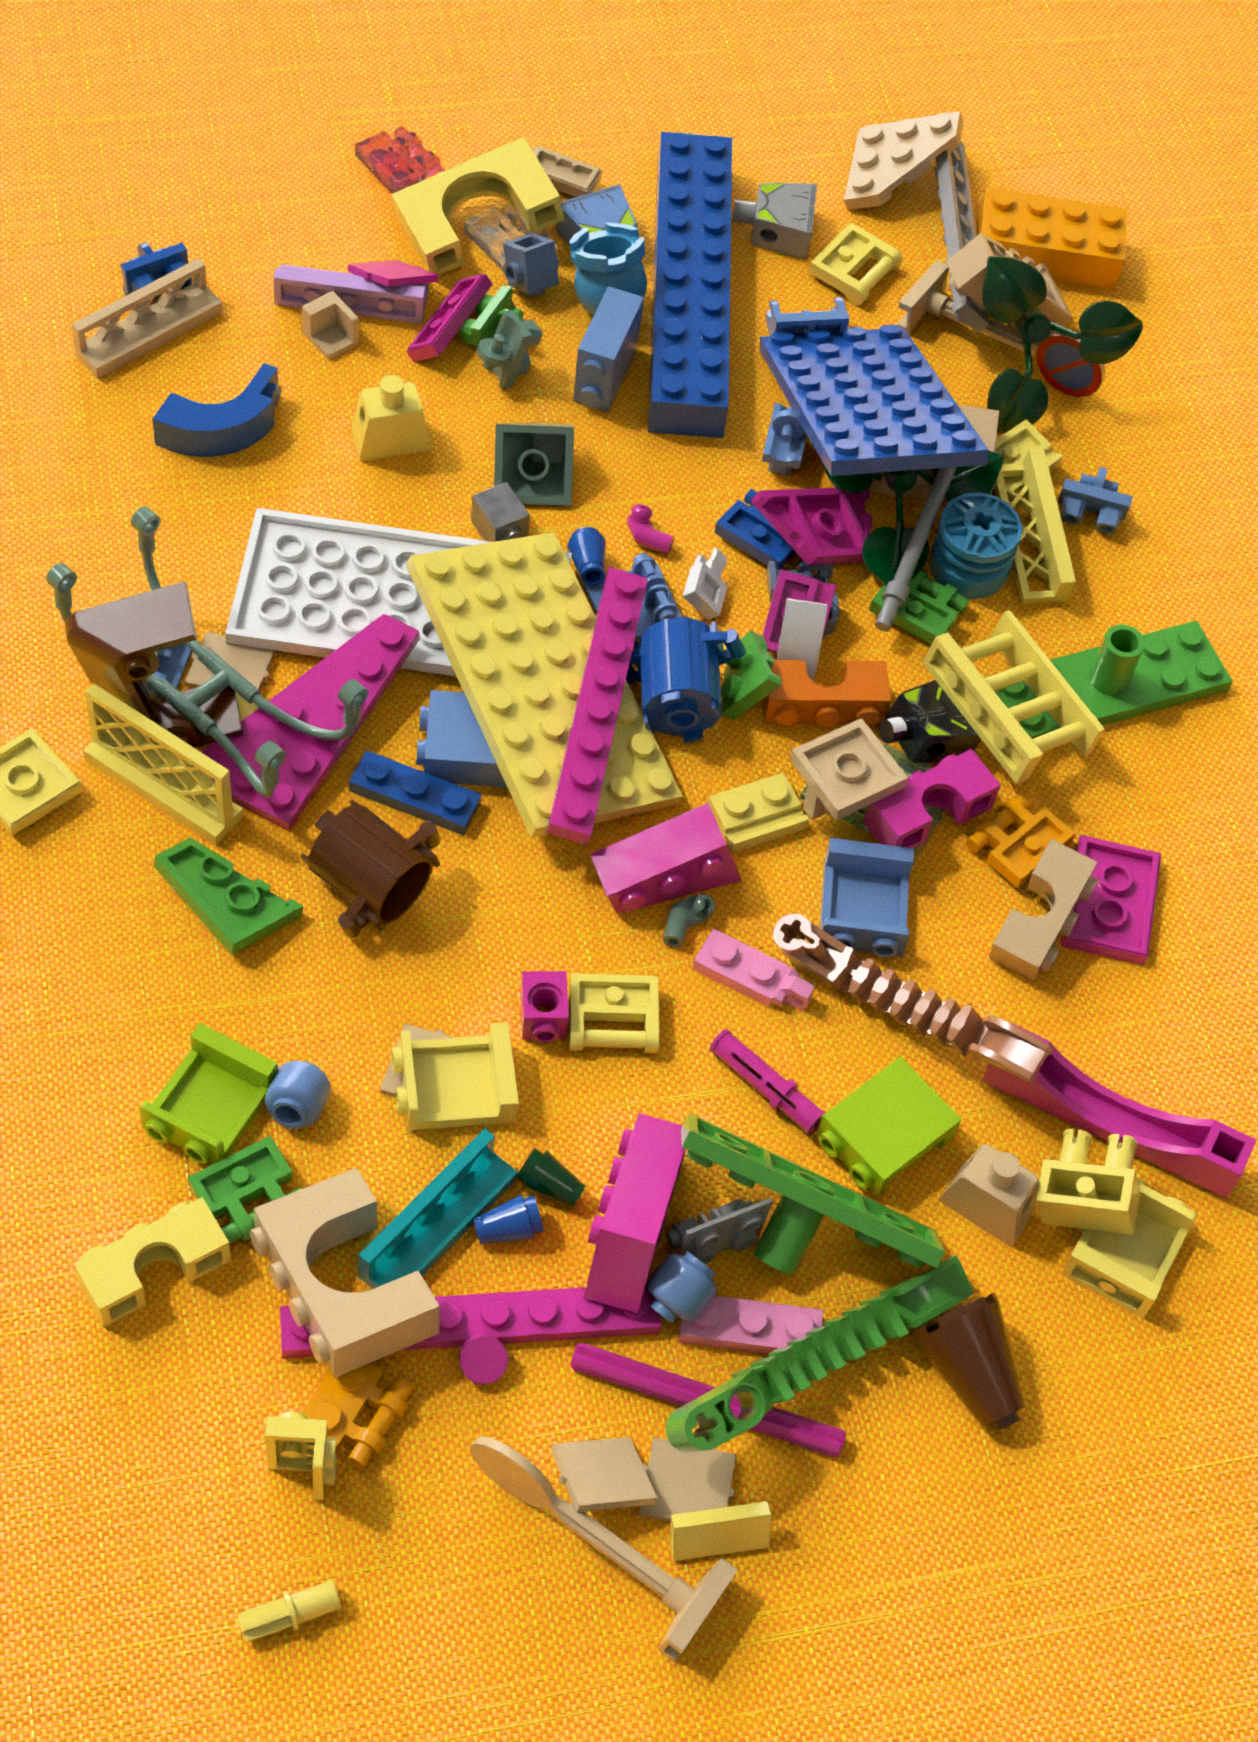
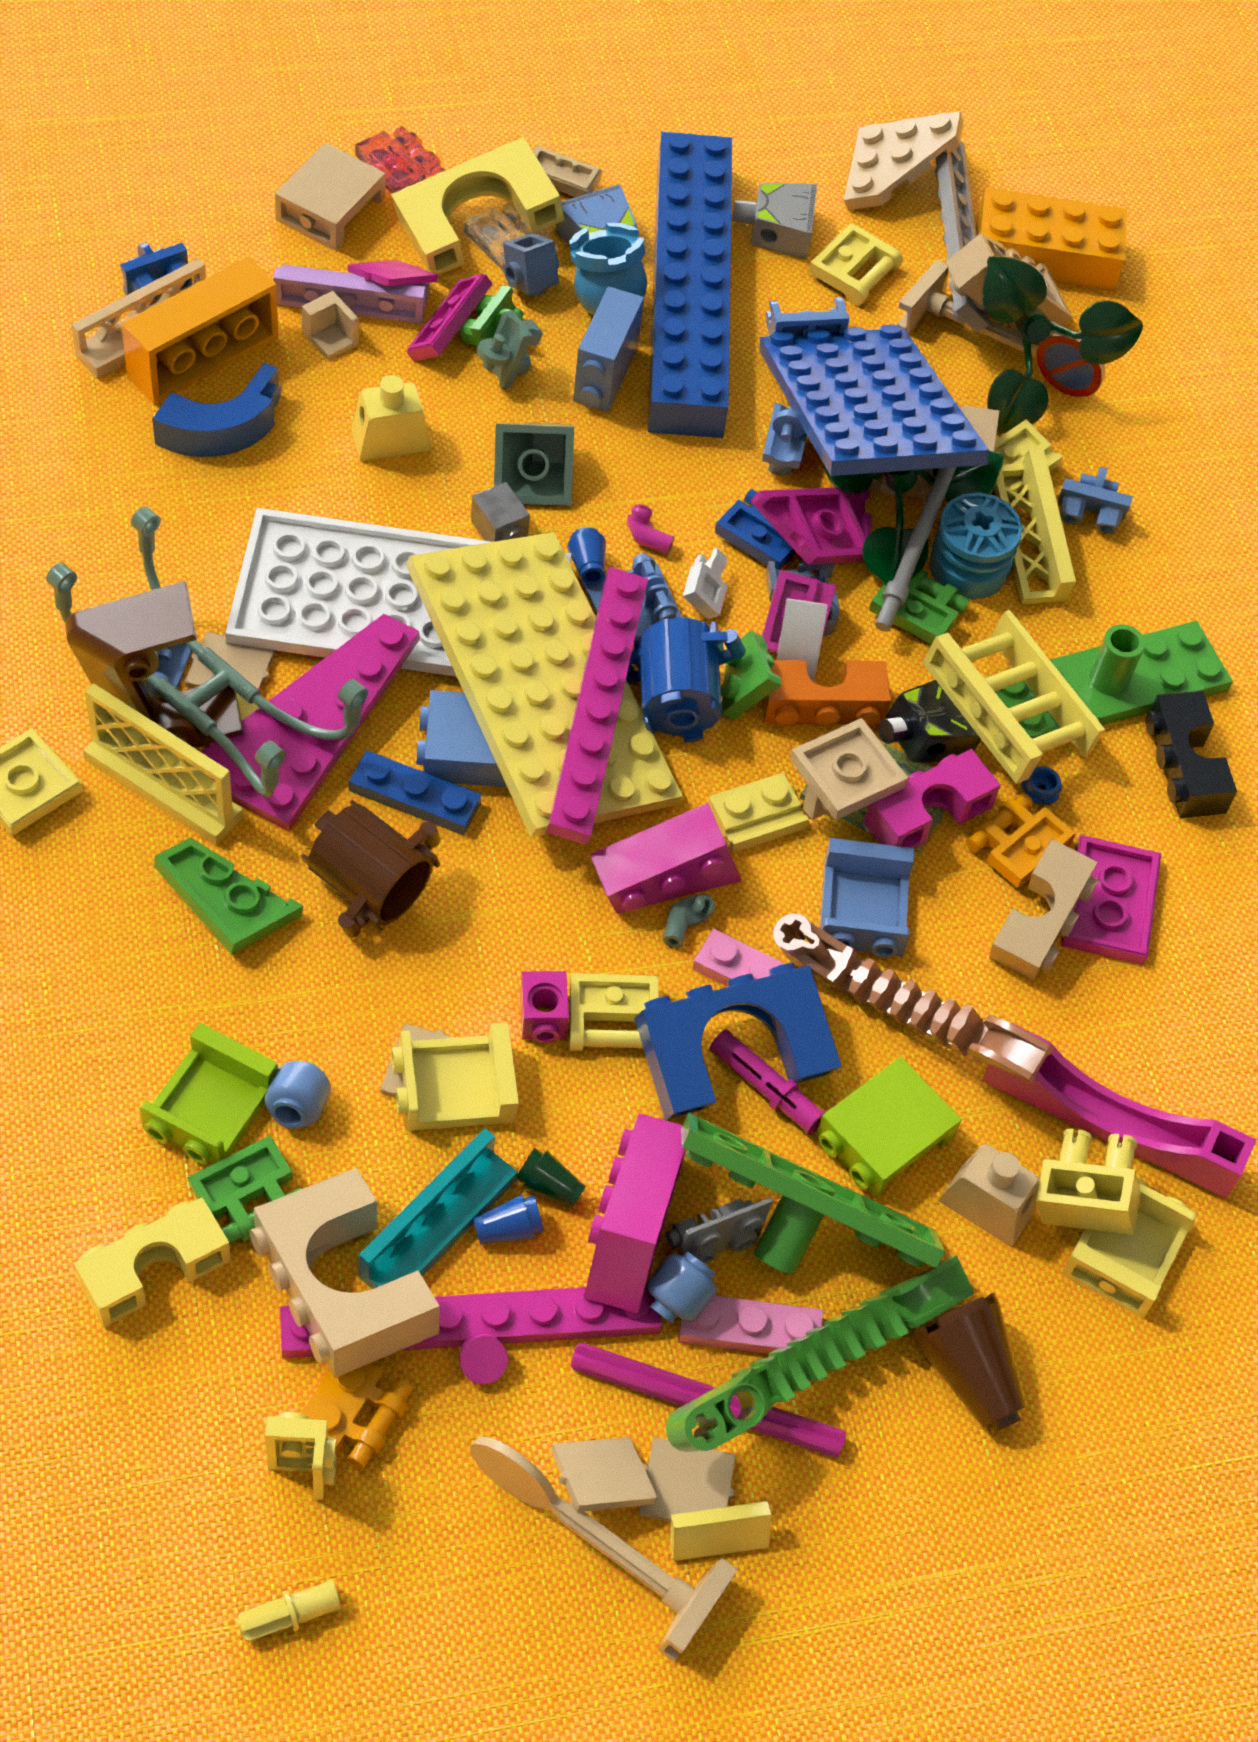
(200, 330): none -> light orange brick
(327, 195): none -> tan panel
(782, 1001): none -> blue arch
(1047, 779): none -> blue plate
(1194, 783): none -> black arch

